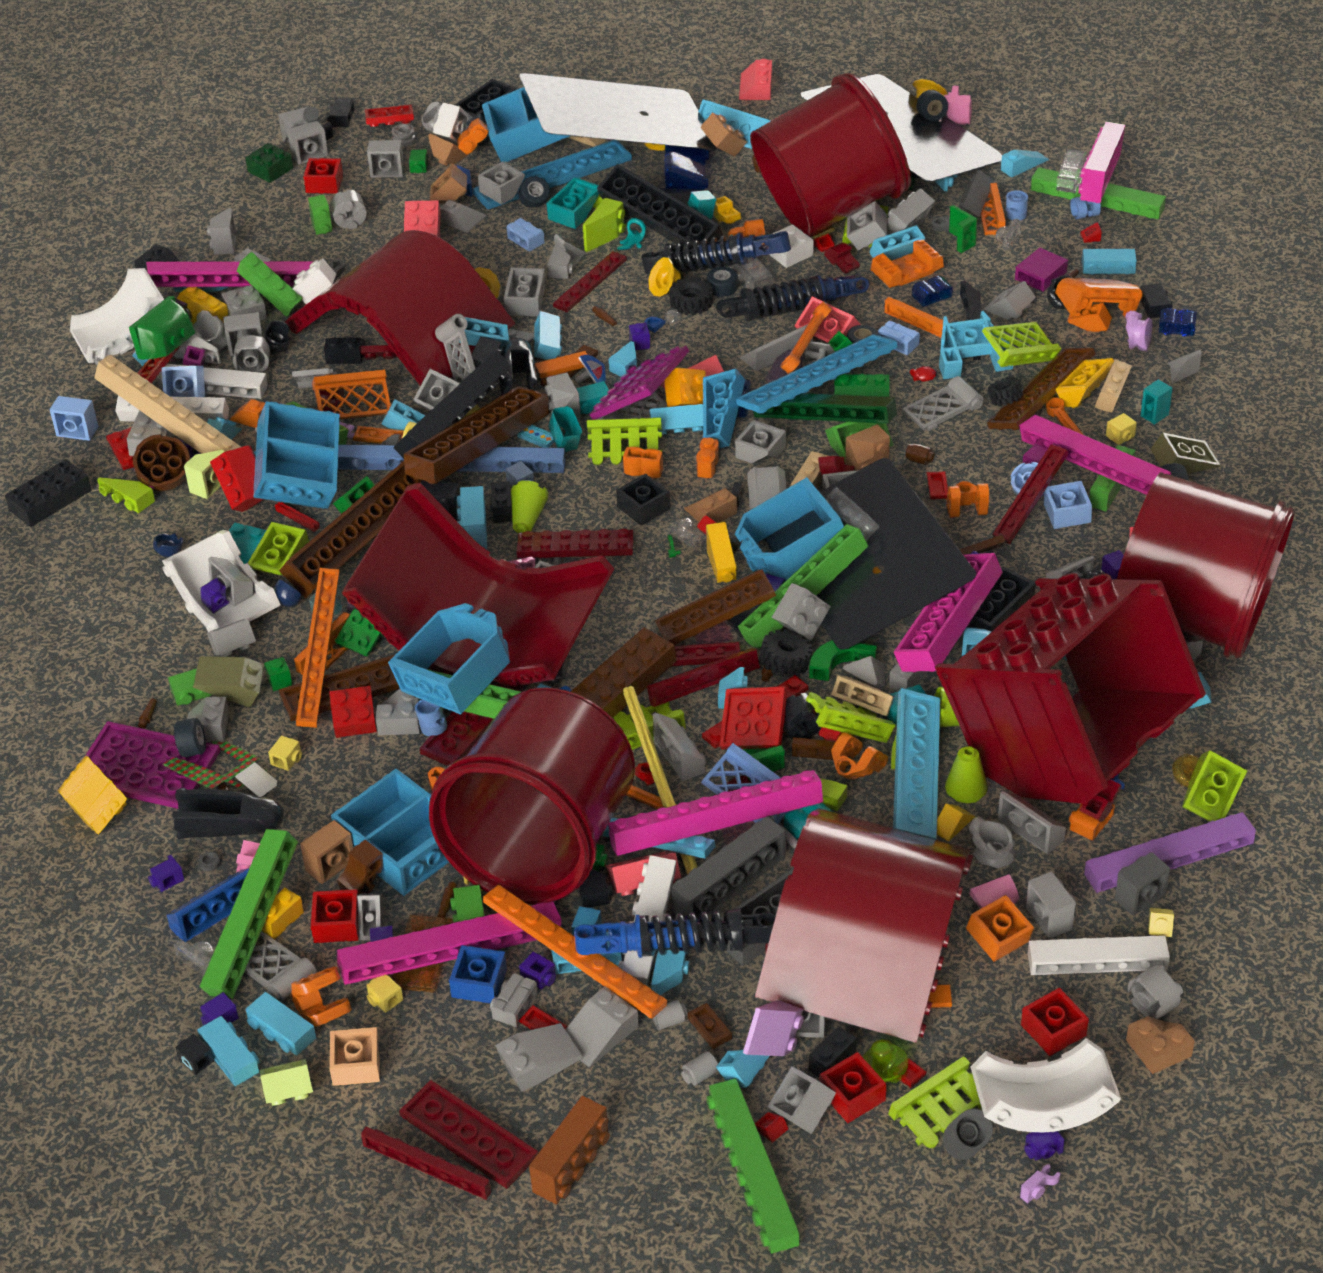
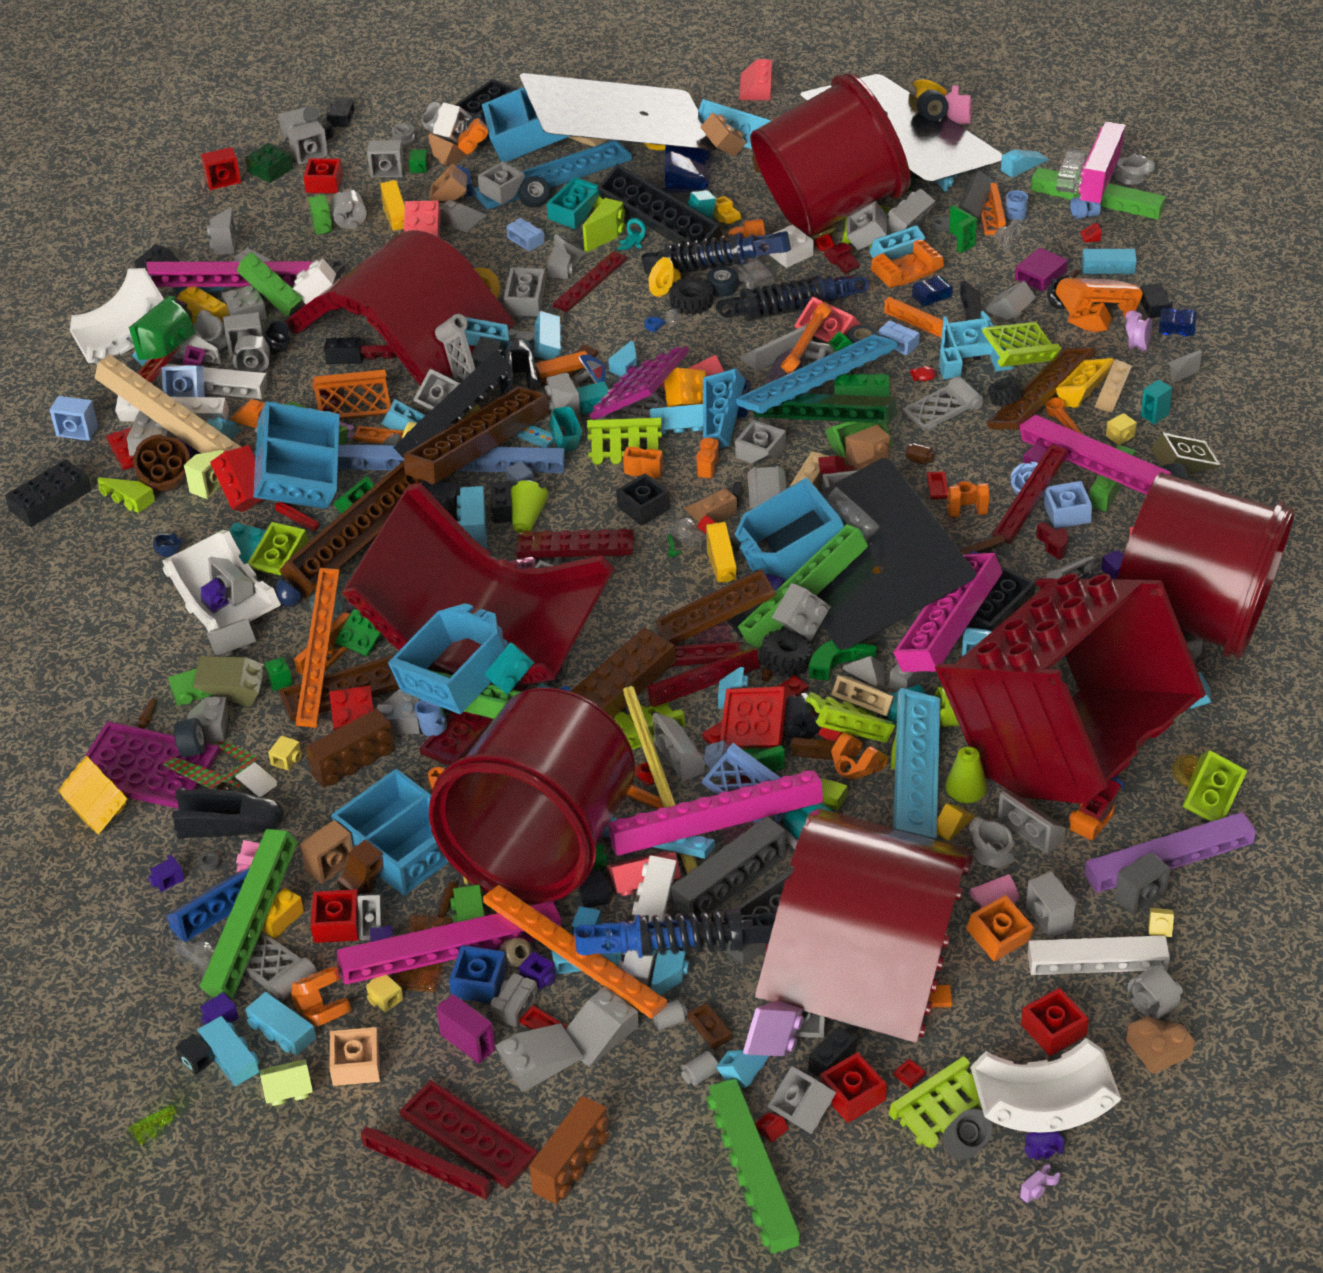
(146, 1125): none -> clear neon green plate
(220, 168): none -> red brick
(305, 377): light grey piece -> none
(350, 748): none -> reddish brown brick
(389, 115): red plate -> none
(393, 204): none -> yellow slope
(465, 1028): none -> magenta brick
(508, 668): none -> teal brick
(516, 951): none -> dark tan head
(600, 313): reddish brown animal -> none
(640, 336): dark purple brick -> none
(714, 753): none -> sand blue brick
(887, 1060): clear neon green plate -> none
(1055, 541): none -> dark red brick
(1133, 169): none -> light grey piece

